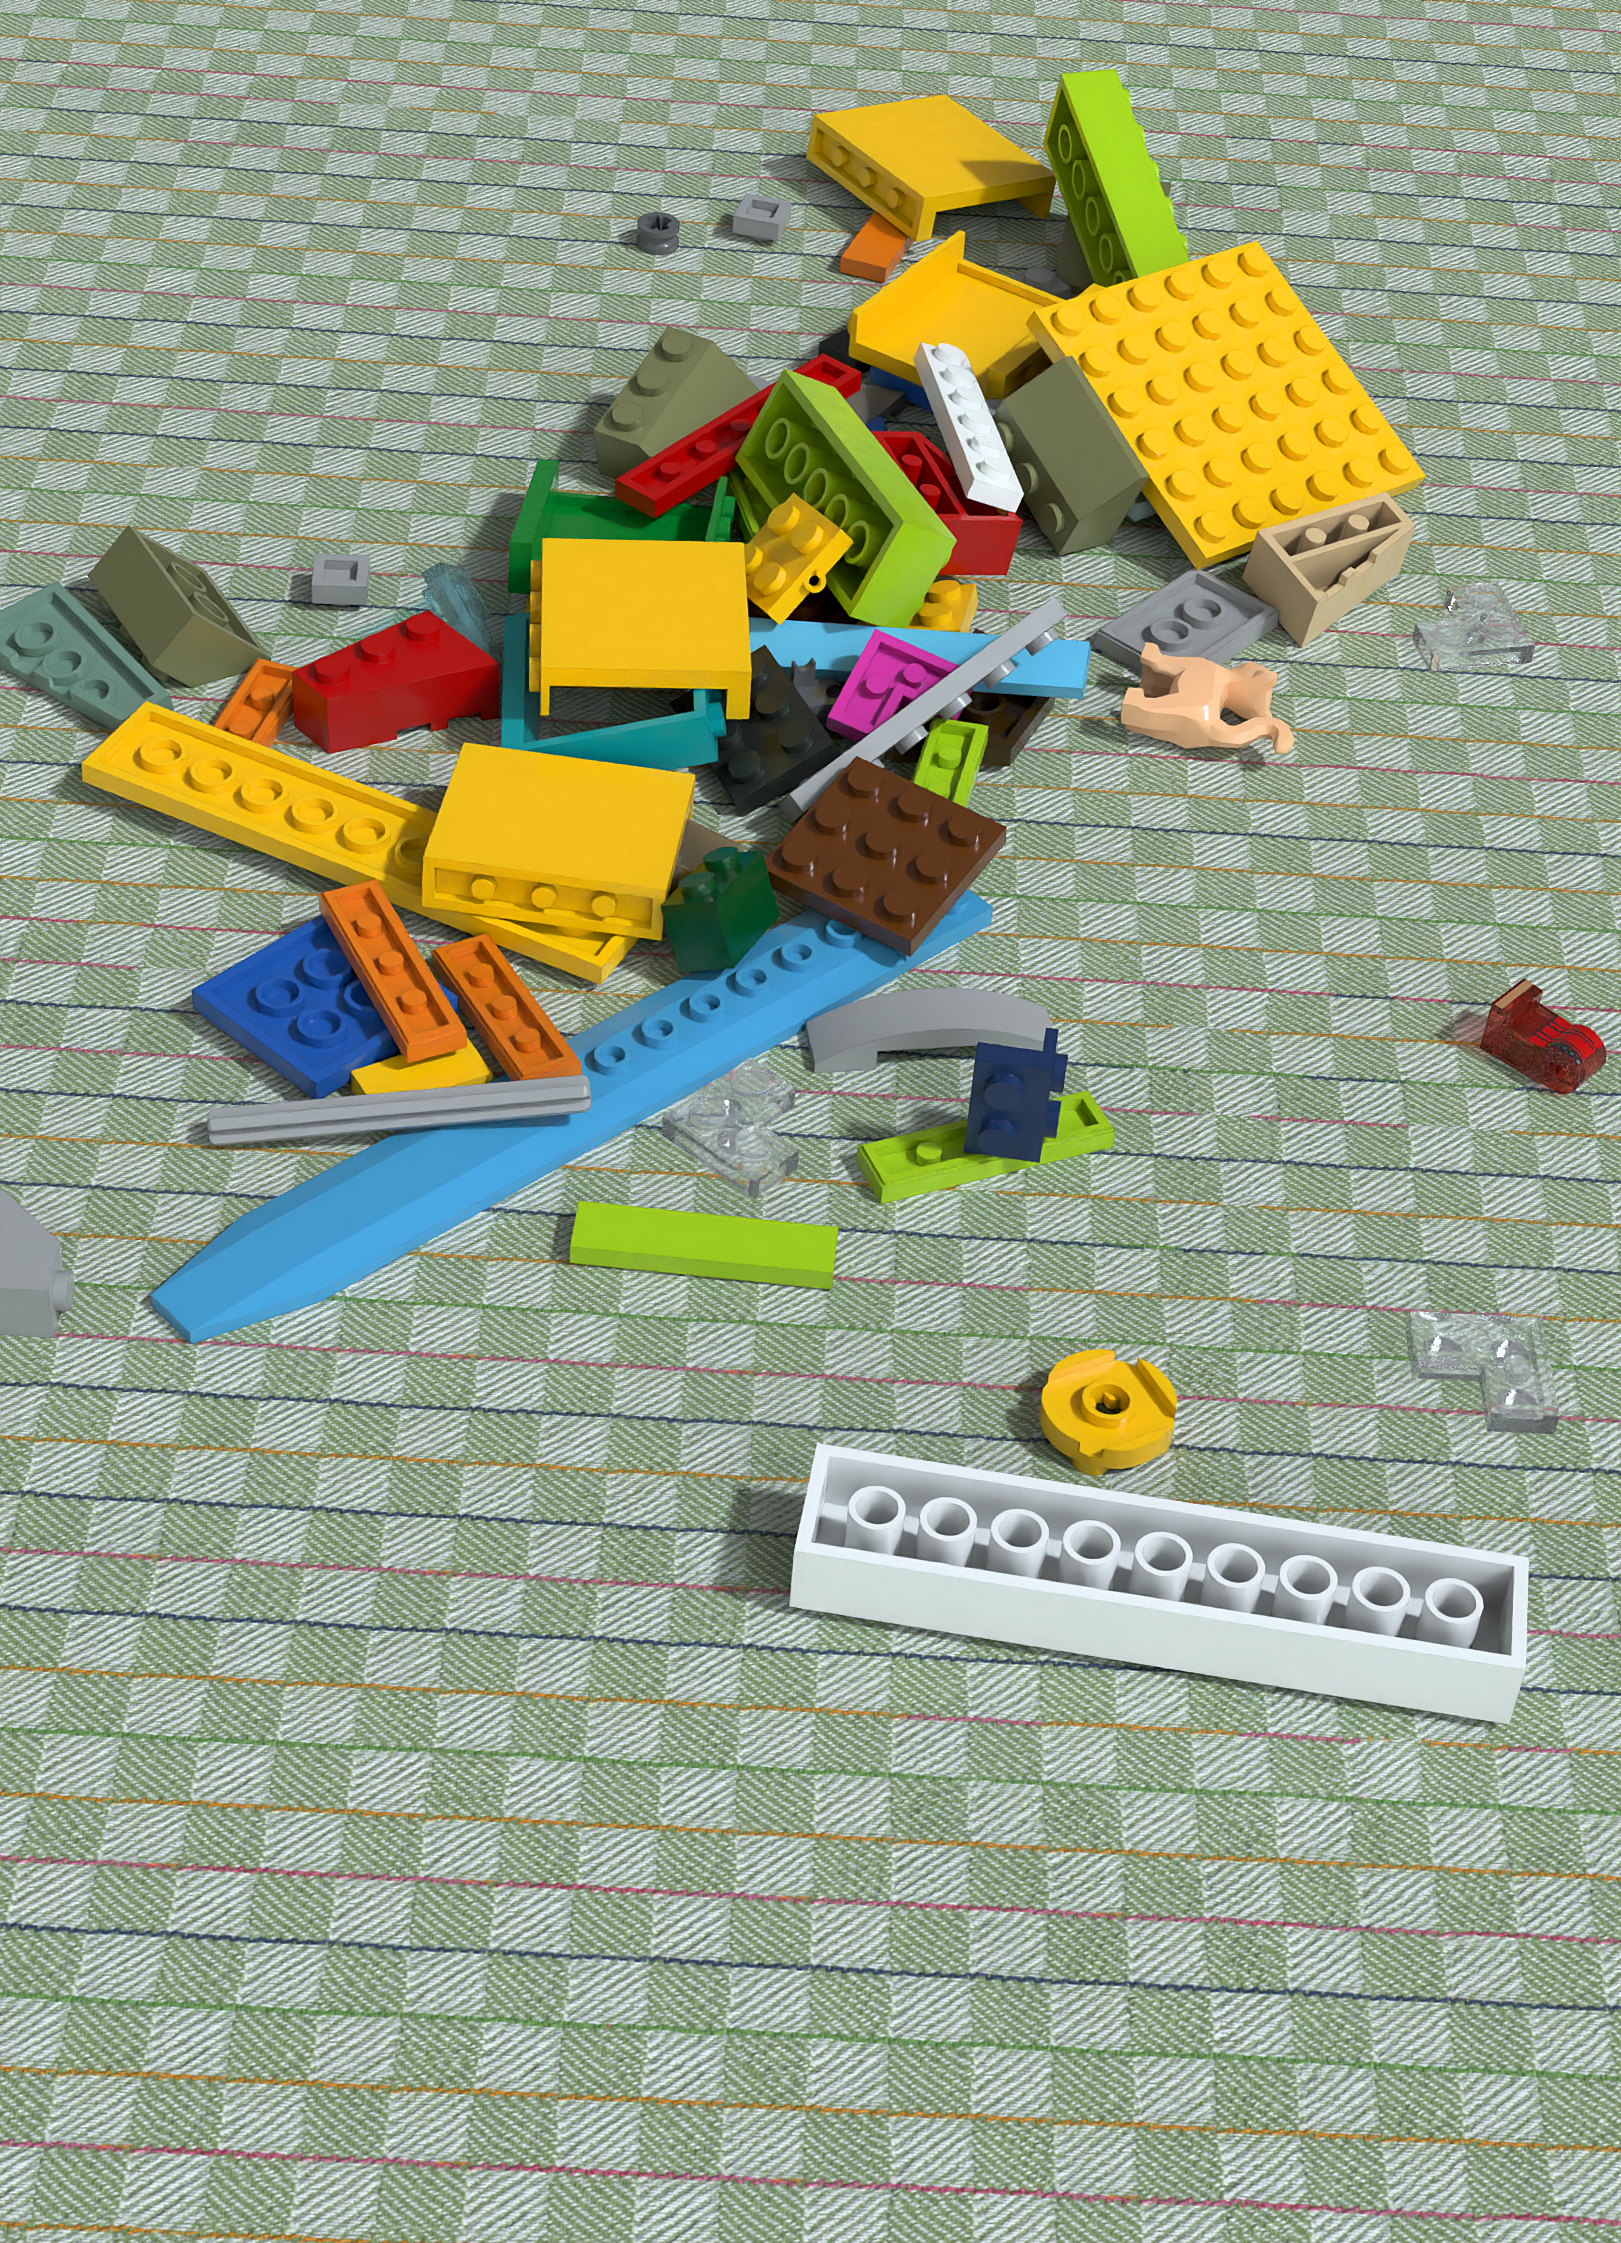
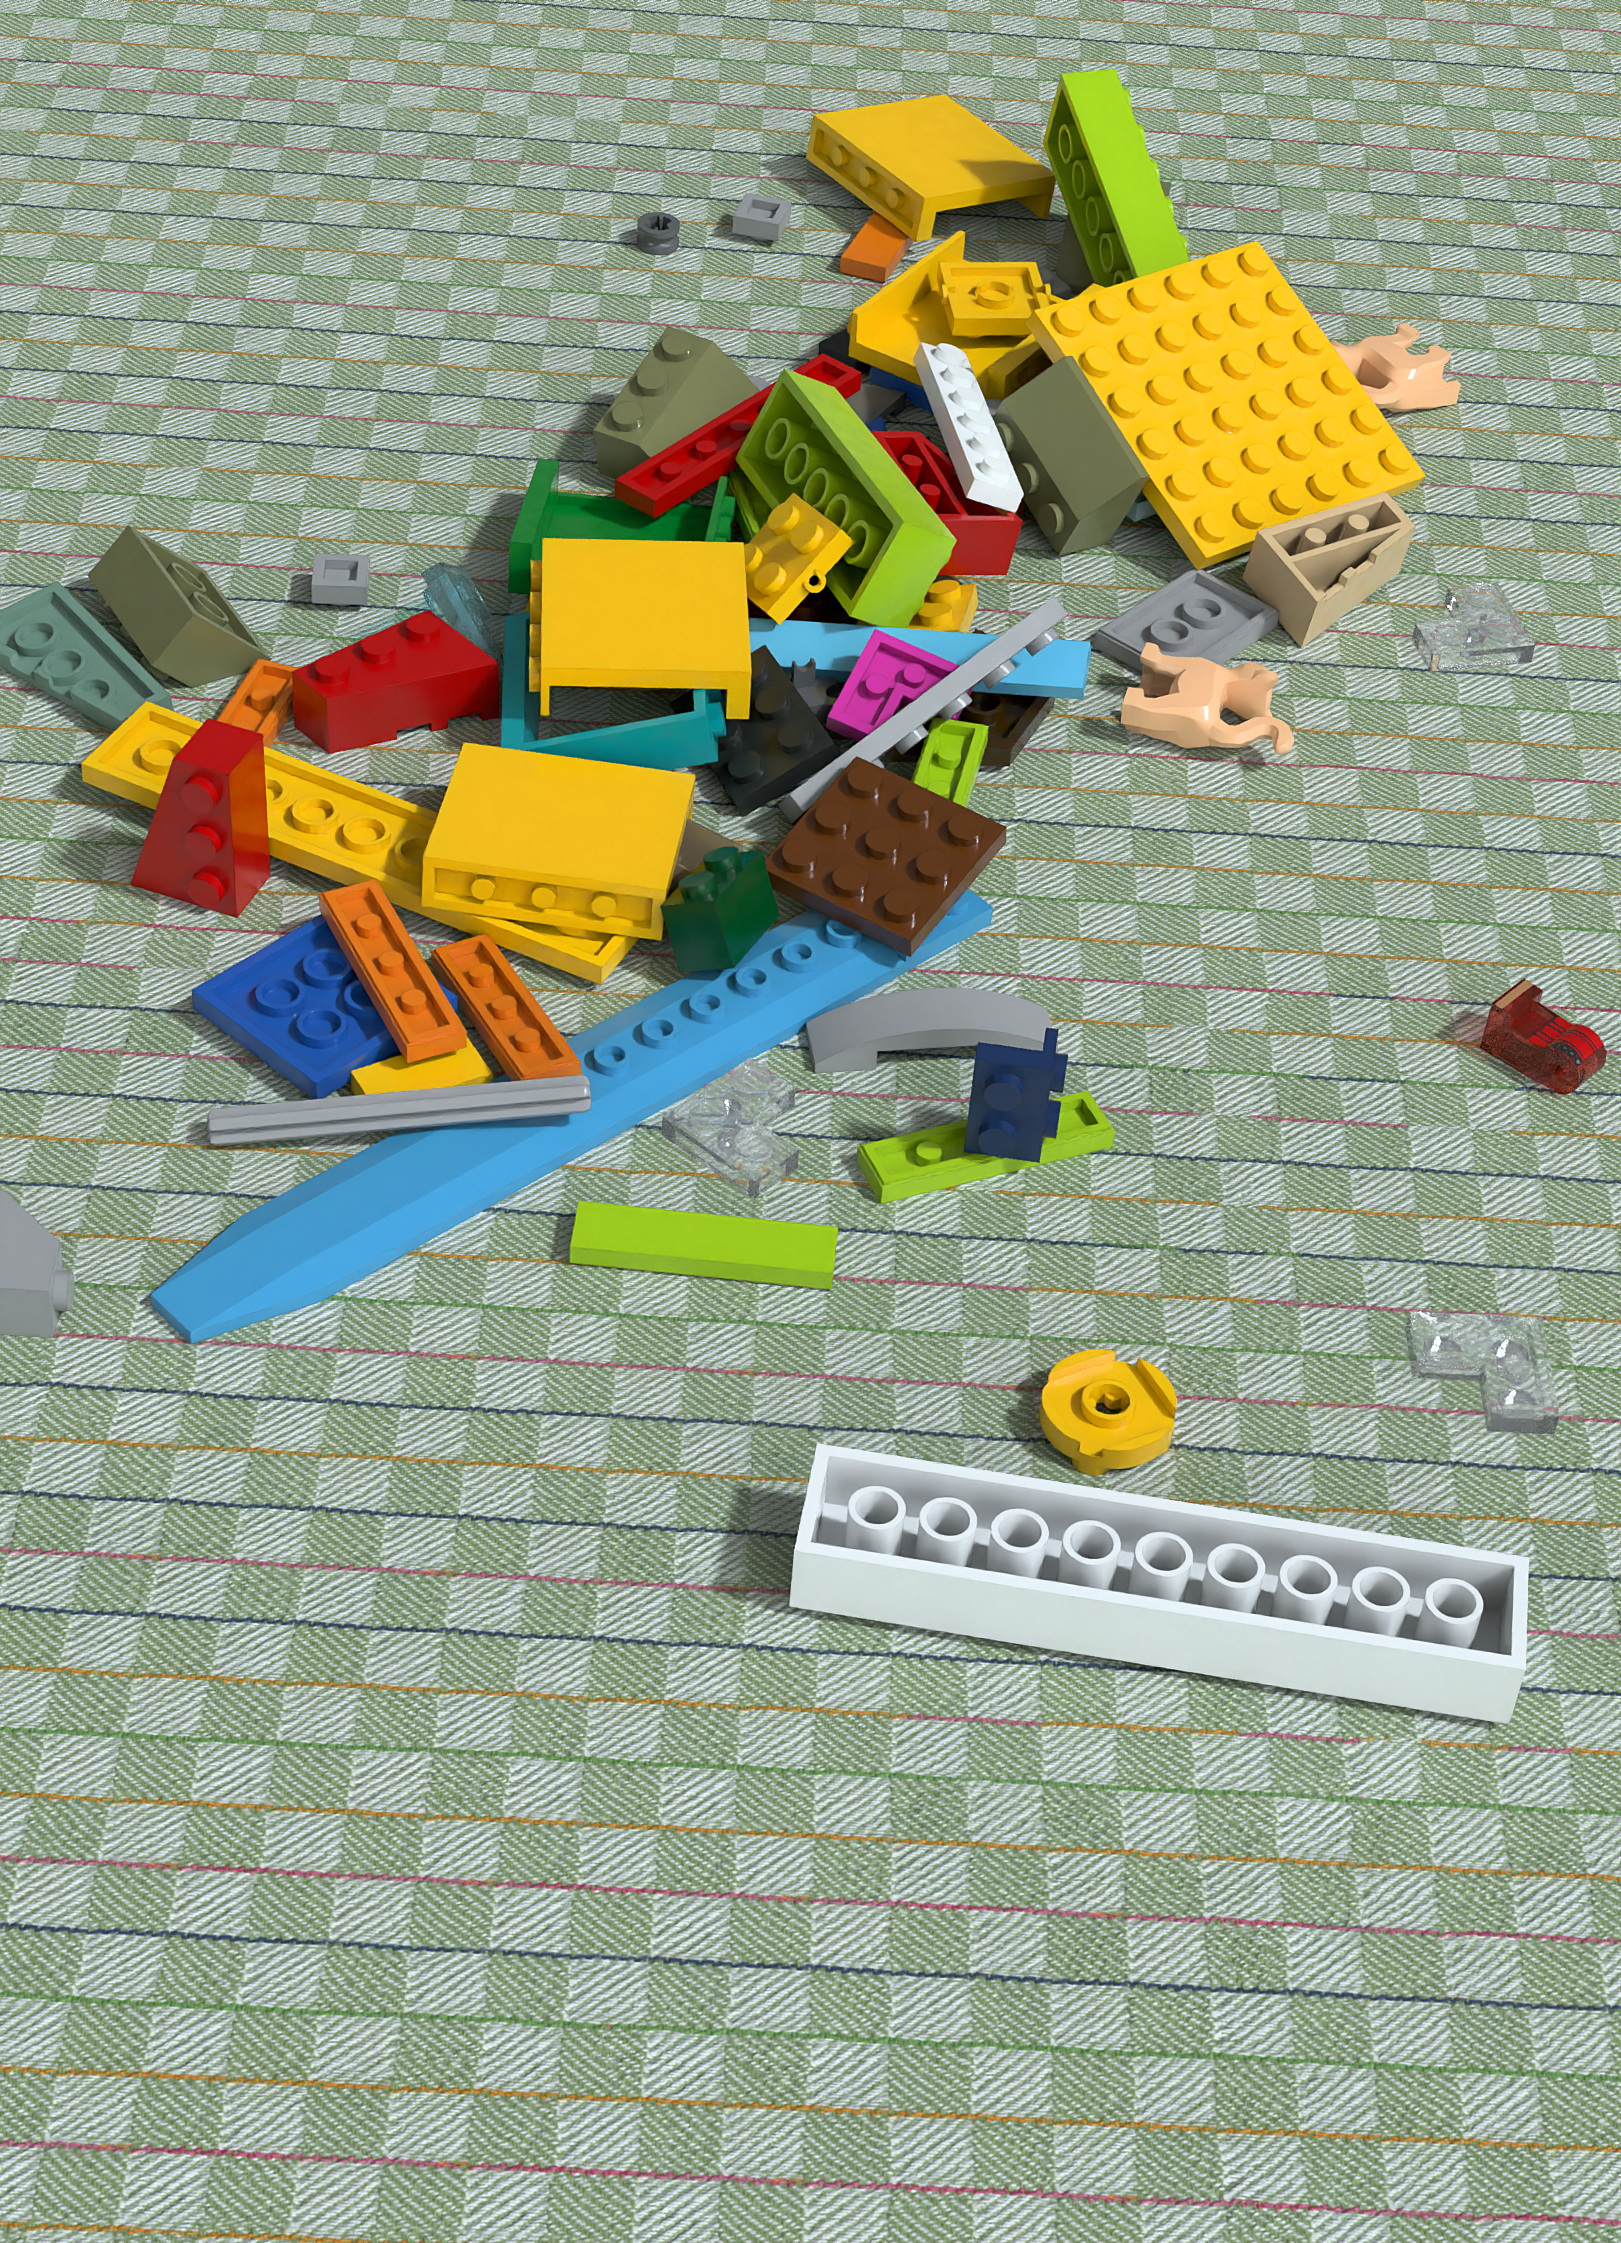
(210, 823): none -> red wedge
(991, 297): none -> yellow plate
(1397, 378): none -> light nougat animal

